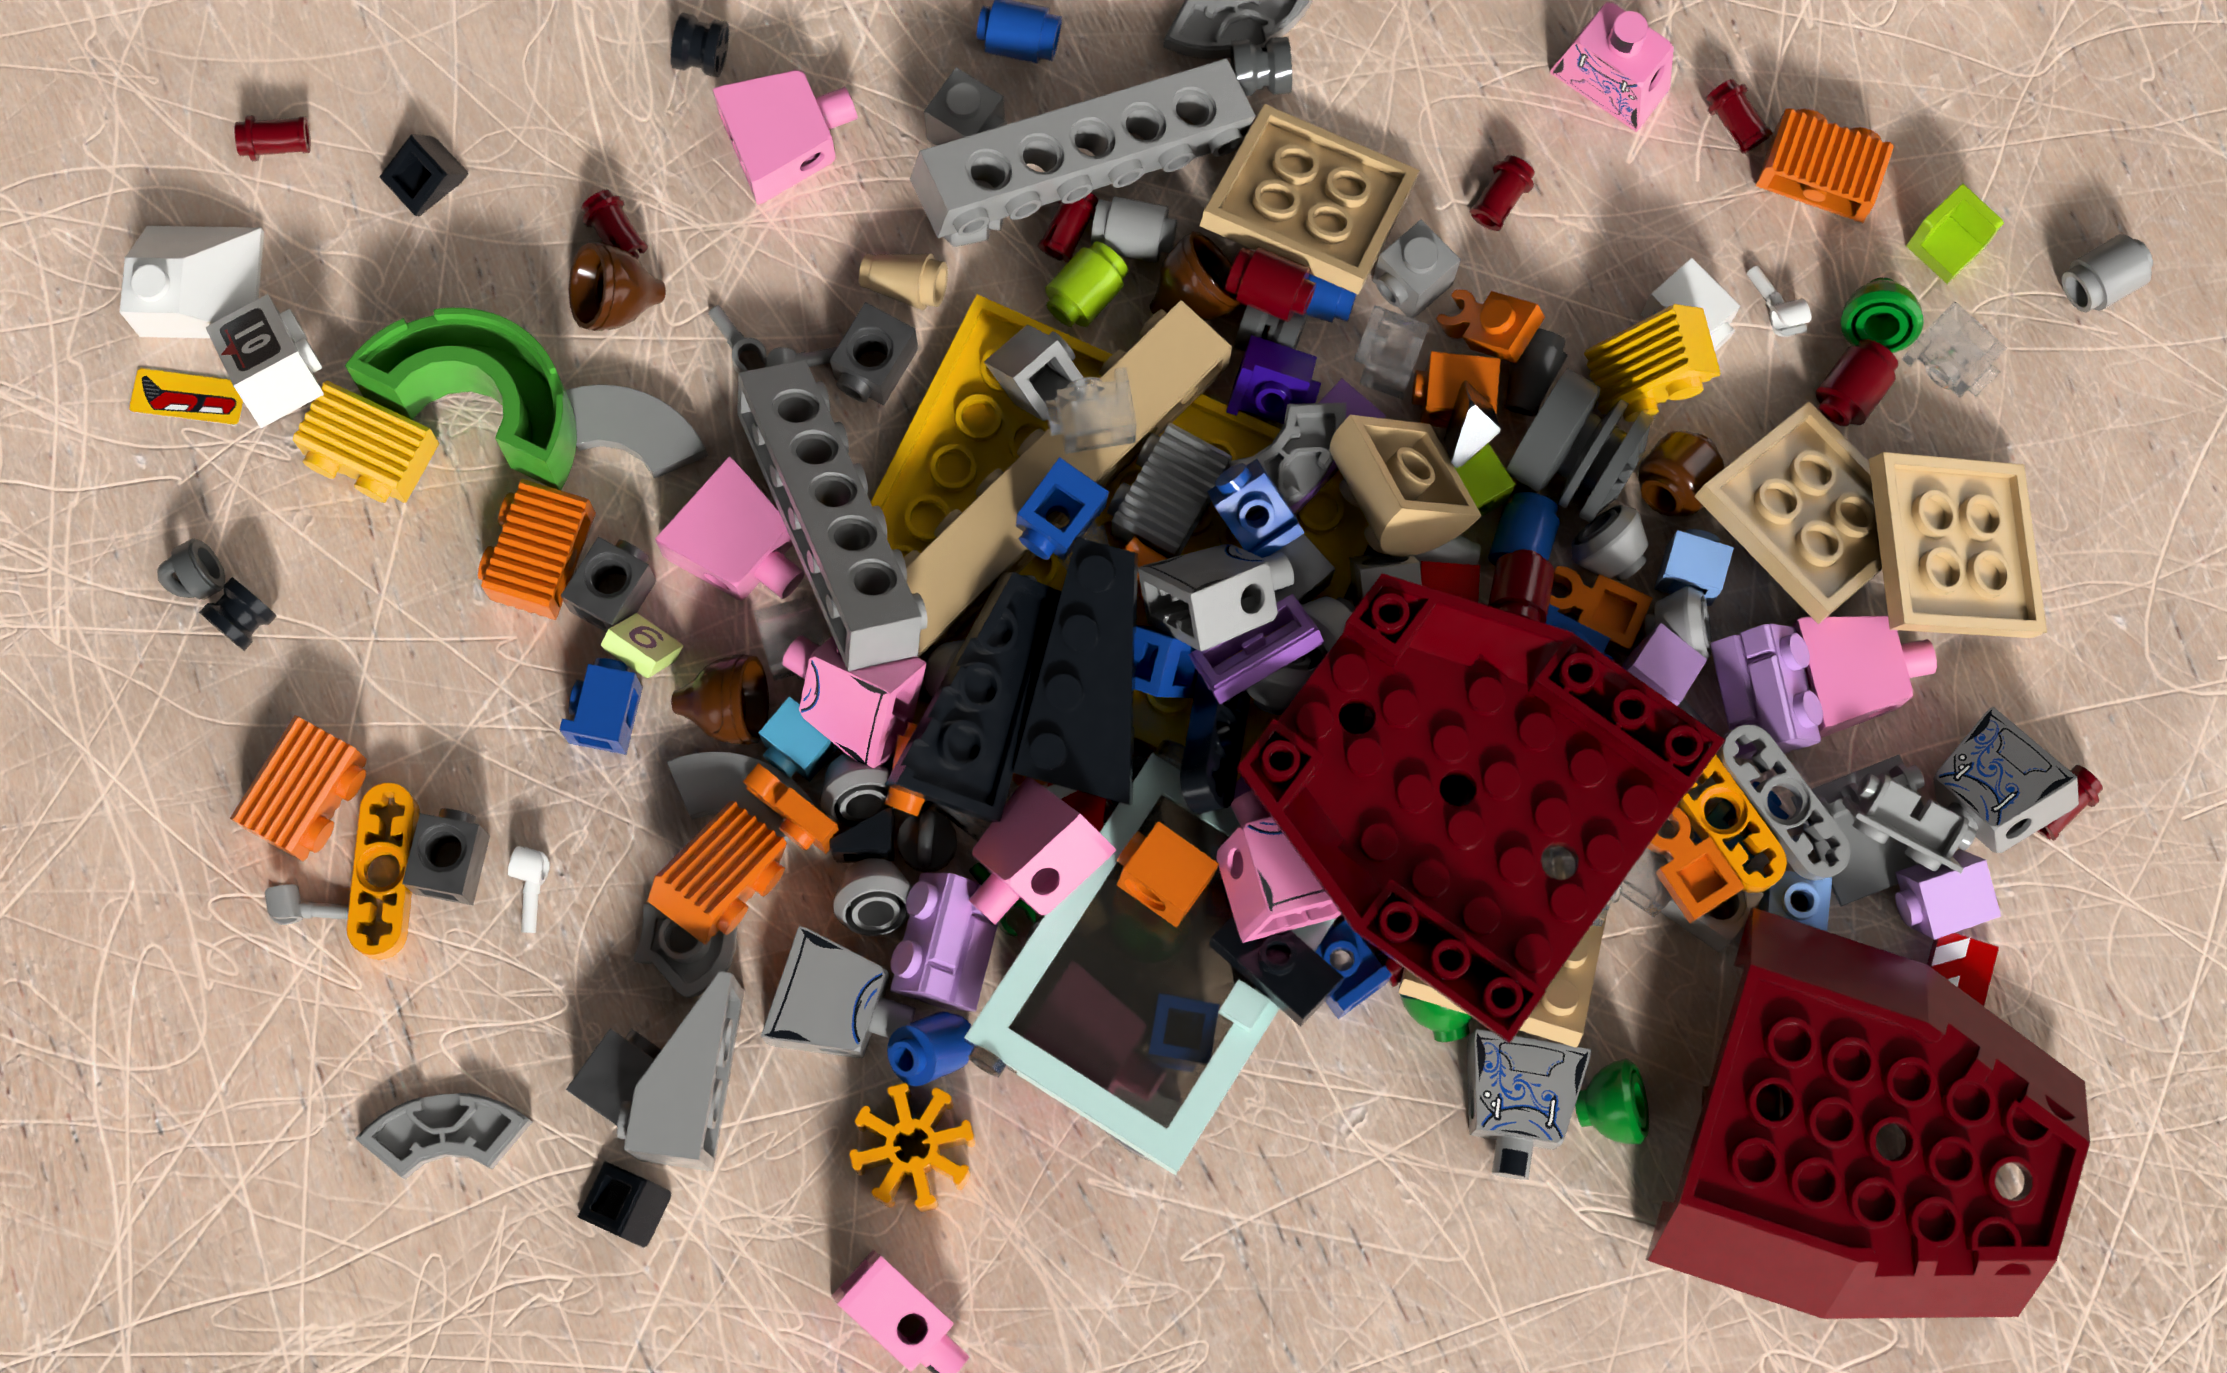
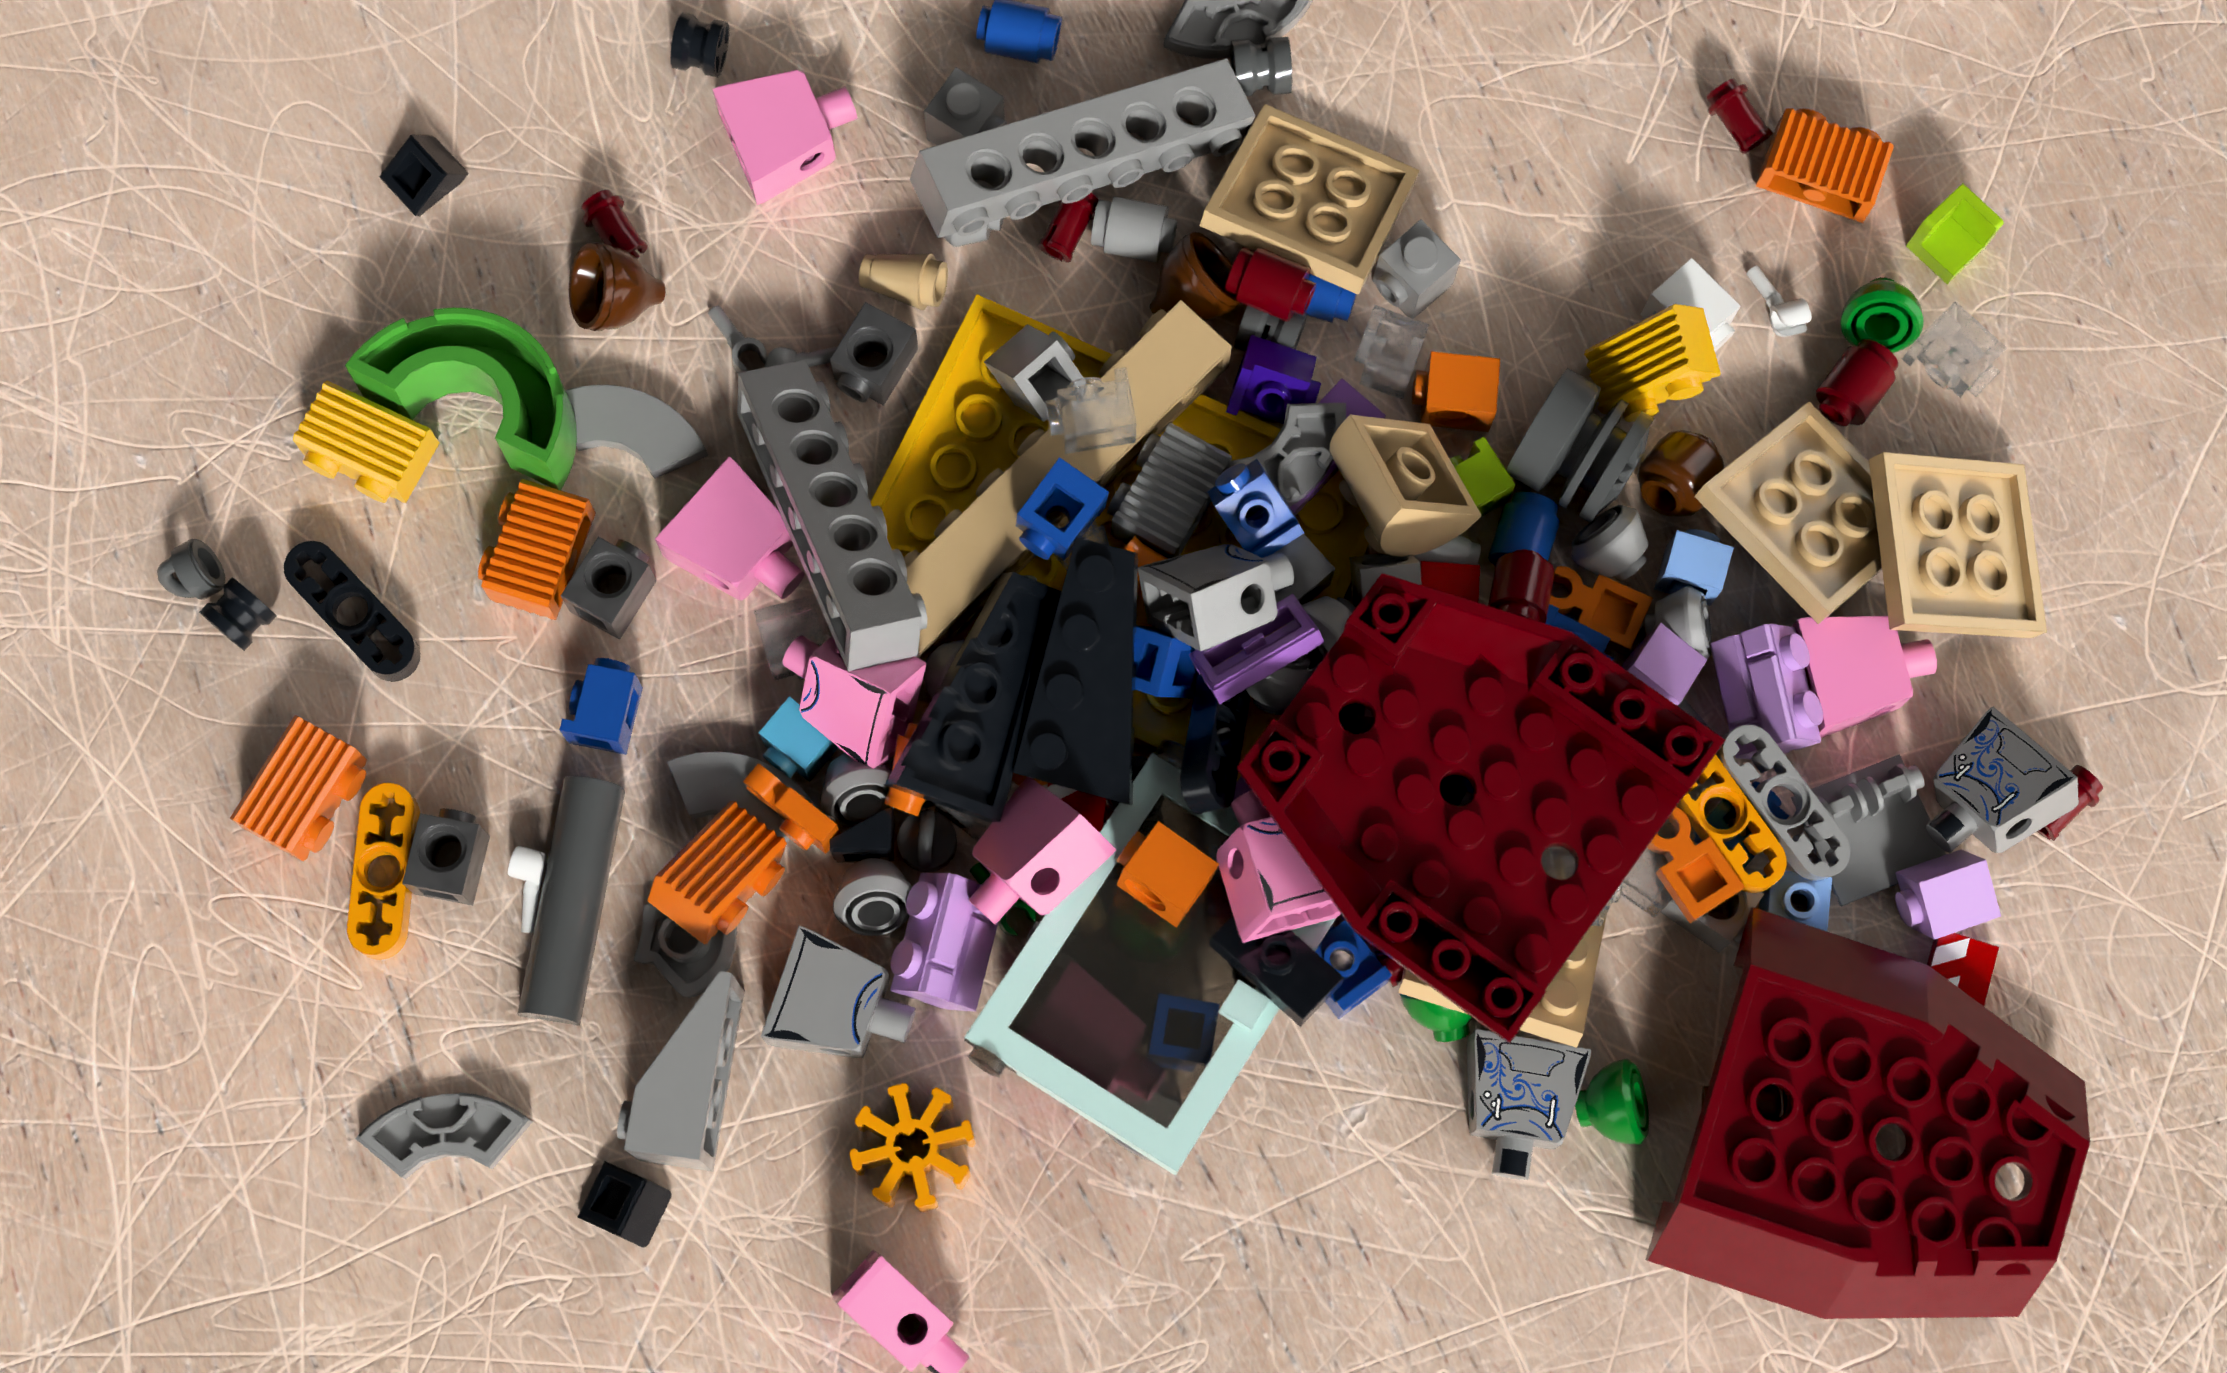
(186, 397): yellow sticker -> none
(189, 278): white slope -> none
(267, 359): white brick -> none
(271, 136): dark red pin -> none
(286, 907): light grey hand -> none
(353, 587): none -> black beam
(571, 900): none -> dark grey brick
(613, 1072): flat silver brick -> none
(641, 645): yellowish green tile -> none
(727, 699): reddish brown helmet -> none
(929, 1048): blue brick -> none
(1086, 285): lime brick -> none
(1470, 425): slope -> none
(1496, 327): orange plate -> none
(1509, 182): dark red pin -> none
(1534, 372): dark grey cone -> none
(1619, 65): bright pink torso -> none
(1888, 811): light grey hinge -> none
(2108, 273): light grey brick -> none

